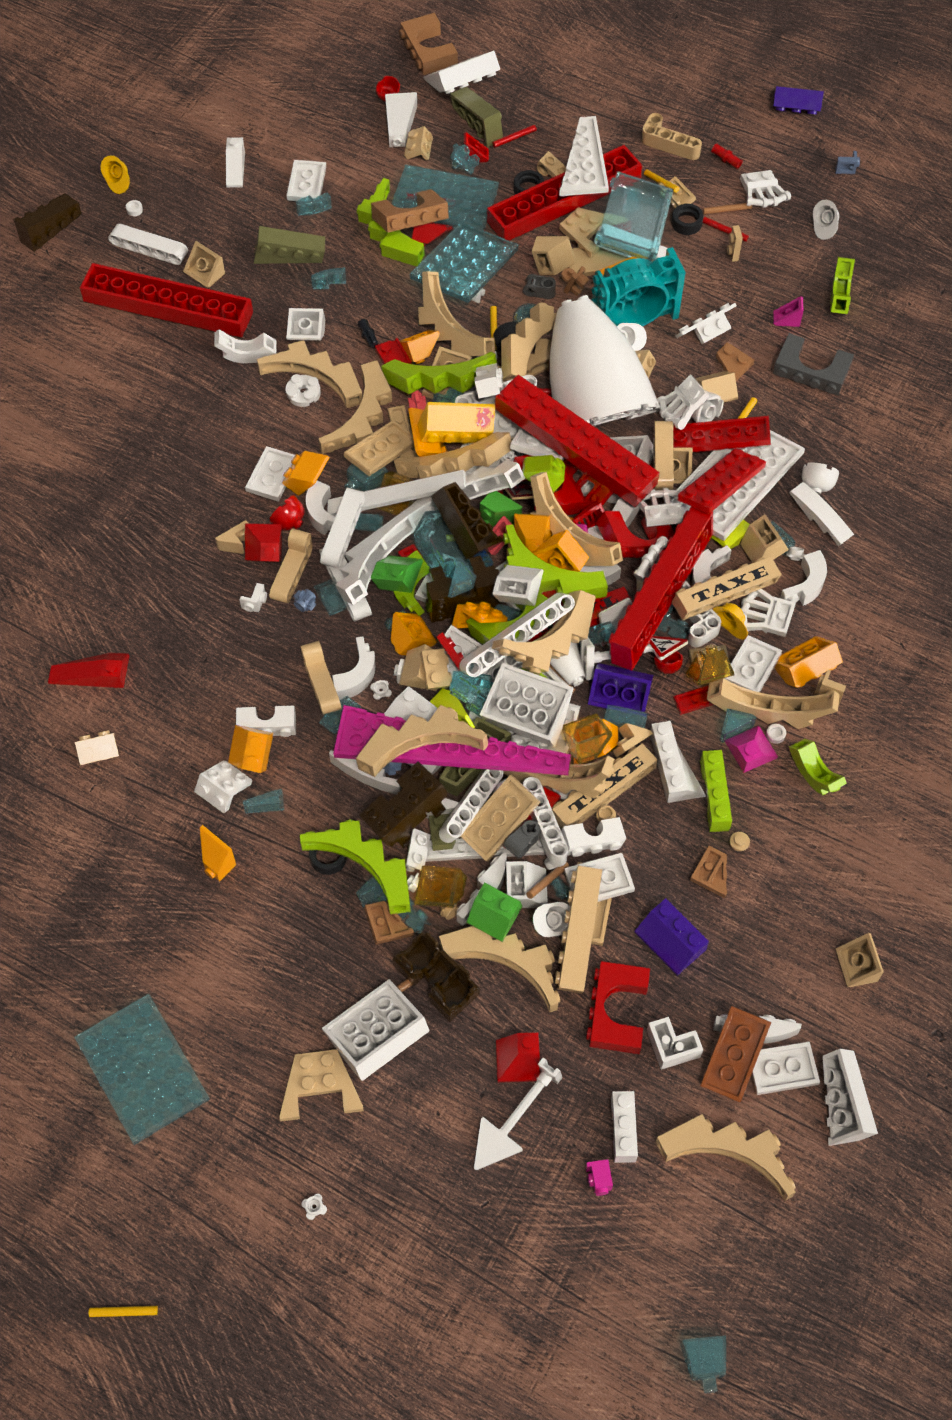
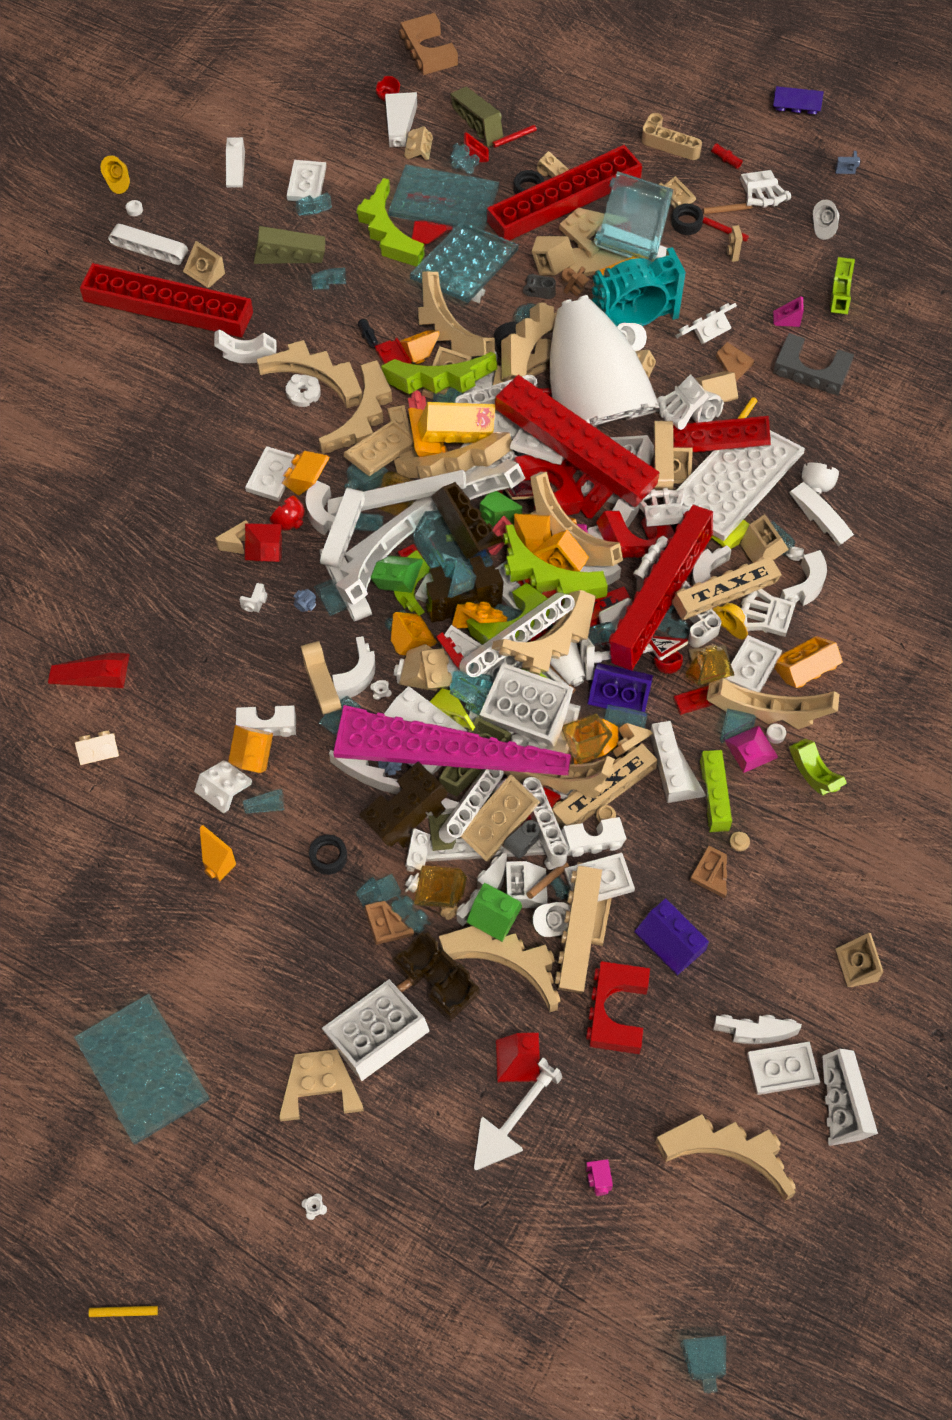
(47, 221): dark brown wedge -> none
(292, 566): tan beam -> none
(305, 324): white slope -> none
(369, 854): lime arch -> none
(416, 732): tan arch -> none
(429, 209): medium nougat arch -> none
(464, 72): white slope -> none
(488, 380): white arch -> none
(493, 321): yellow bar -> none
(518, 585): white slope -> none
(553, 466): lime slope -> none
(585, 165): white wing -> none
(594, 507): red slope -> none
(624, 1126): white arch -> none
(658, 179): yellow bar -> none
(672, 1049): white brick -> none
(721, 481): red plate -> none
(735, 1053): dark orange plate -> none
(825, 686): tan bracket -> none

